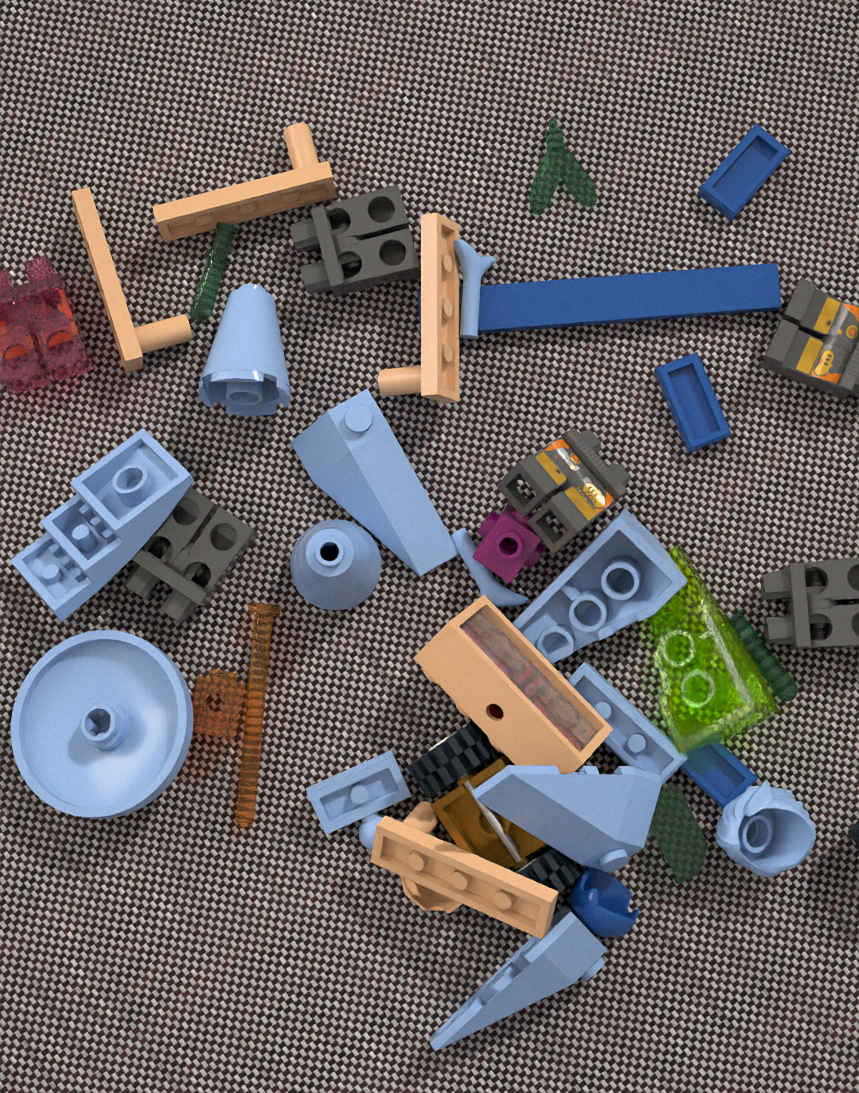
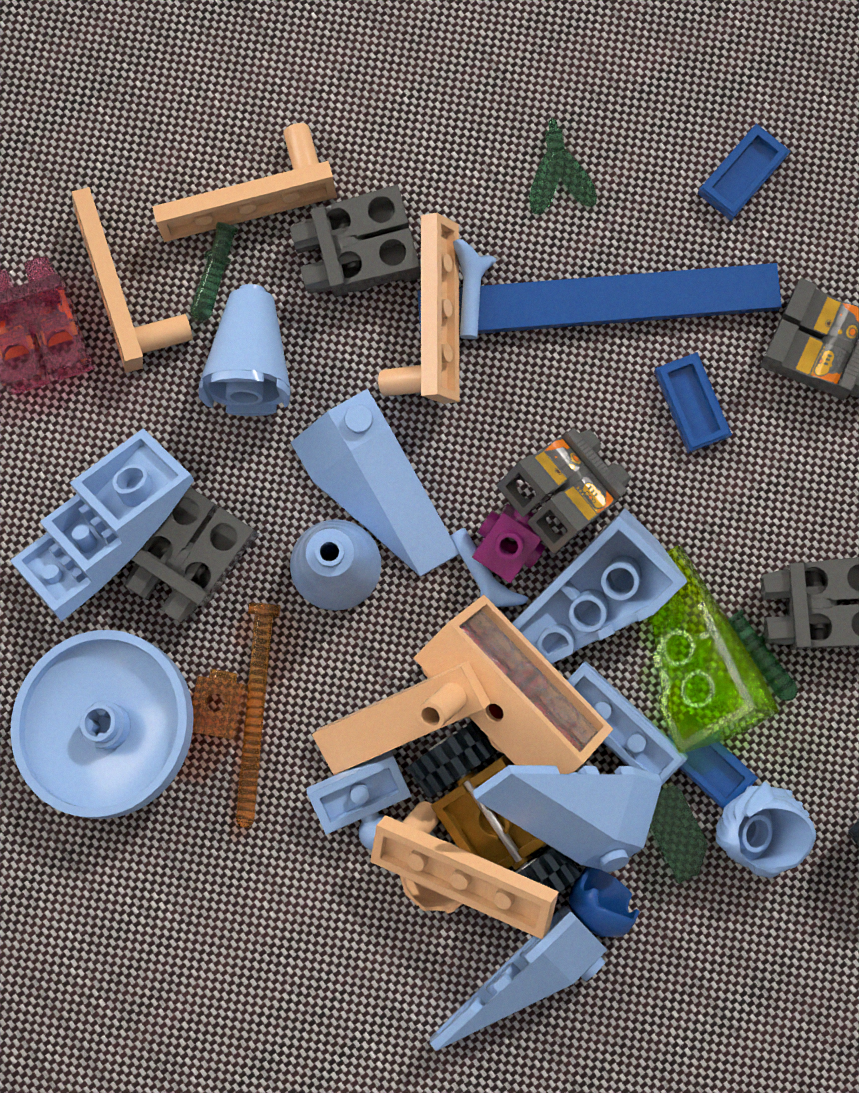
(401, 718): none -> light nougat piece

